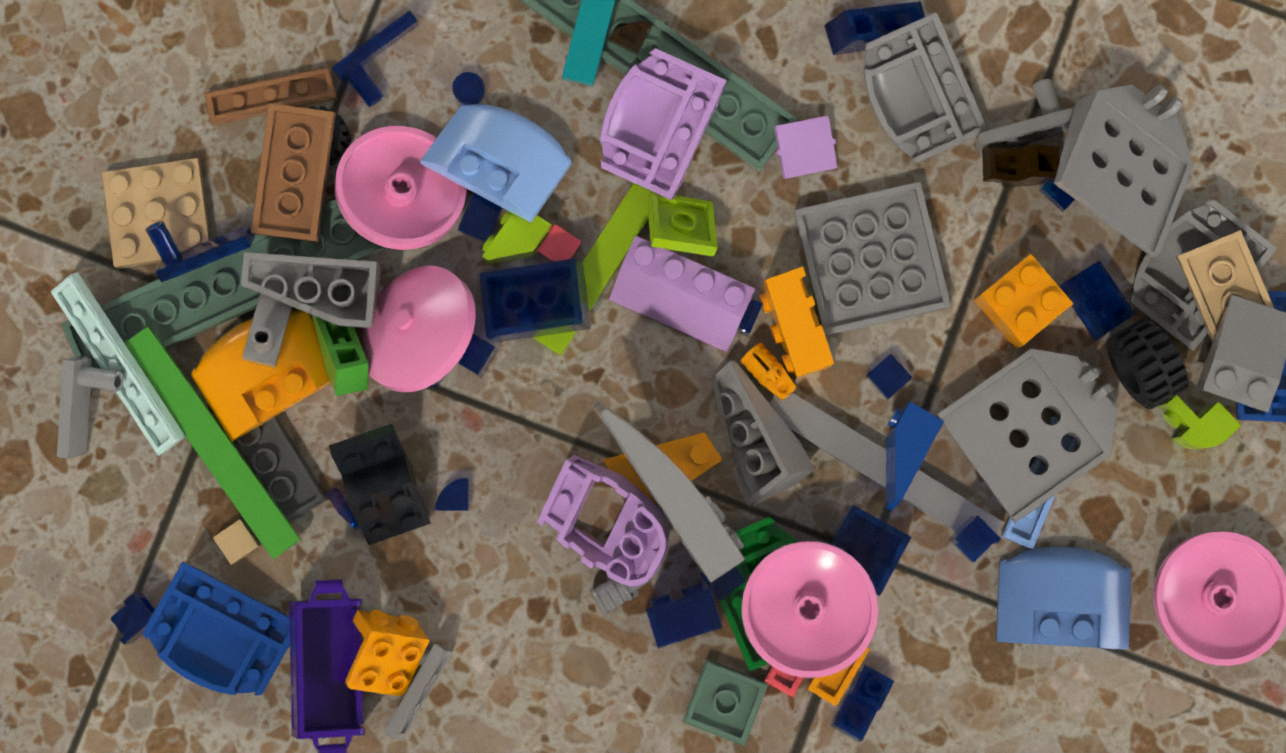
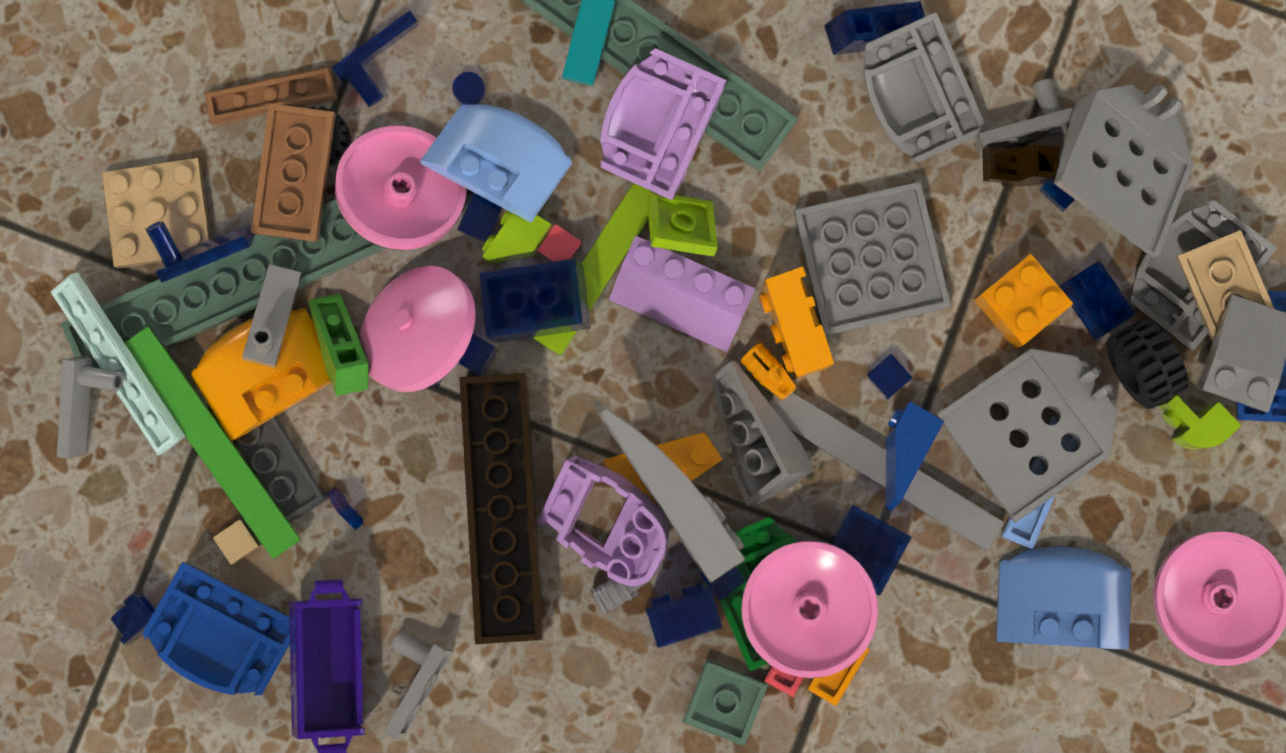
(324, 287): light grey wedge -> none
(379, 484): black bracket -> none
(387, 654): light orange bracket -> none
(454, 496): clear blue tile -> none
(501, 508): none -> dark brown brick
(631, 36): dark brown tile -> none
(749, 317): clear blue tile -> none
(805, 147): lavender piece -> none
(862, 703): clear blue slope -> none
(974, 538): clear blue panel -> none

